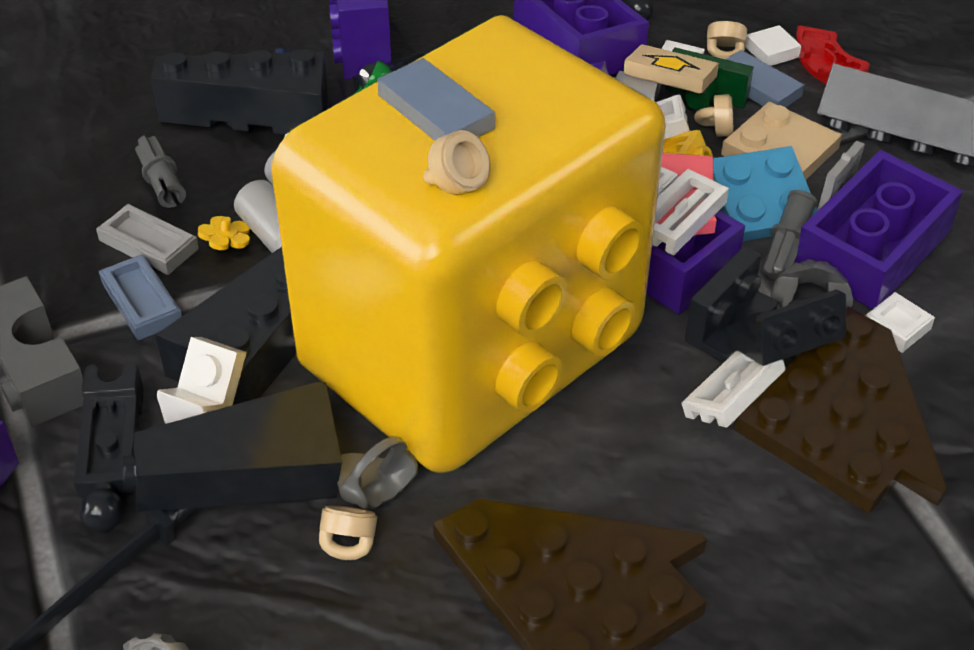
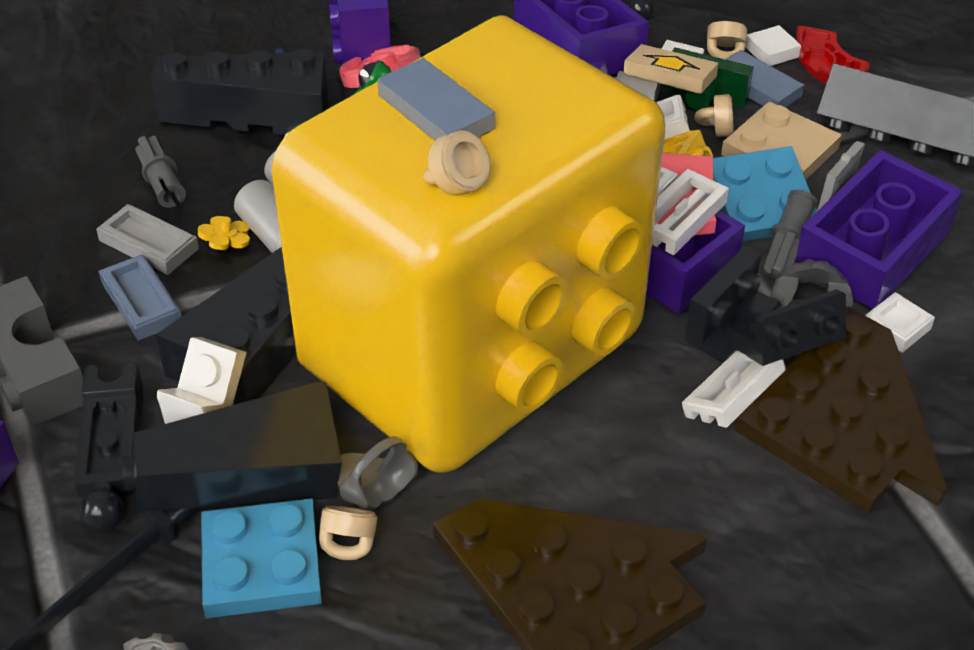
(259, 558): none -> dark azure plate
(393, 56): none -> coral tile

